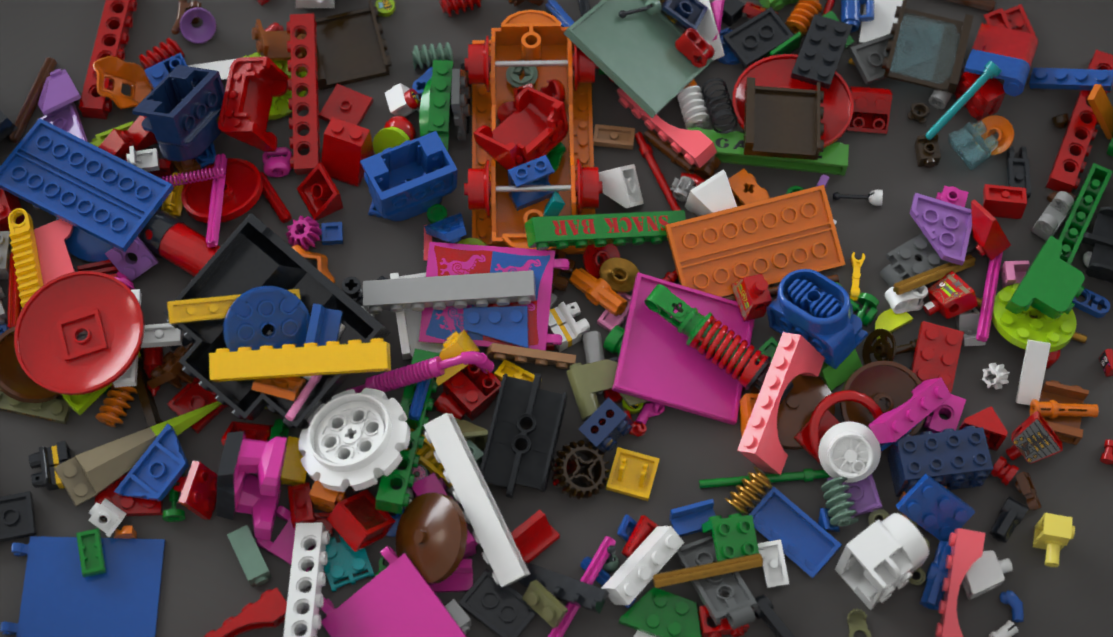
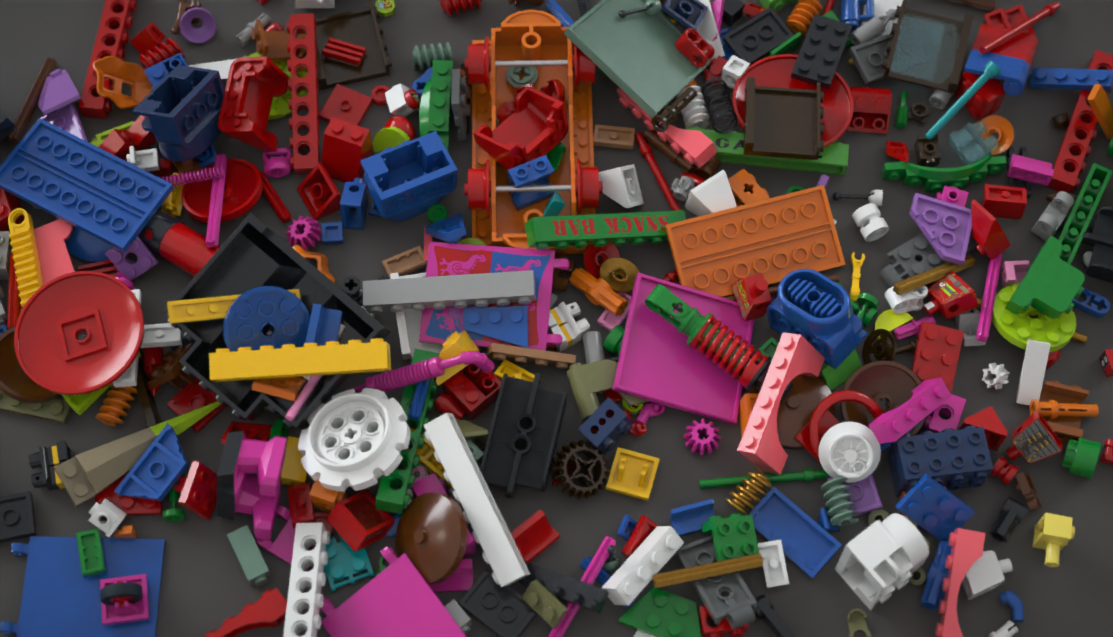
(124, 599): none -> dark pink plate
(147, 38): none -> red panel
(246, 35): none -> light grey pin
(344, 51): none -> red tile
(354, 196): none -> blue torso
(378, 95): none -> red tile
(405, 262): none -> medium nougat plate
(687, 96): none -> dark brown pin
(708, 443): none -> dark pink gear
(715, 70): none -> red piece
(733, 70): none -> white brick
(871, 28): none -> light grey wheel
(871, 223): none -> white wheel
(897, 150): none -> red tile
(902, 112): none -> green axle
(911, 328): none -> dark pink axle
(936, 178): none -> green piece
(1030, 170): none -> dark pink panel
(1048, 10): none -> red bar
(1081, 457): none -> green piece

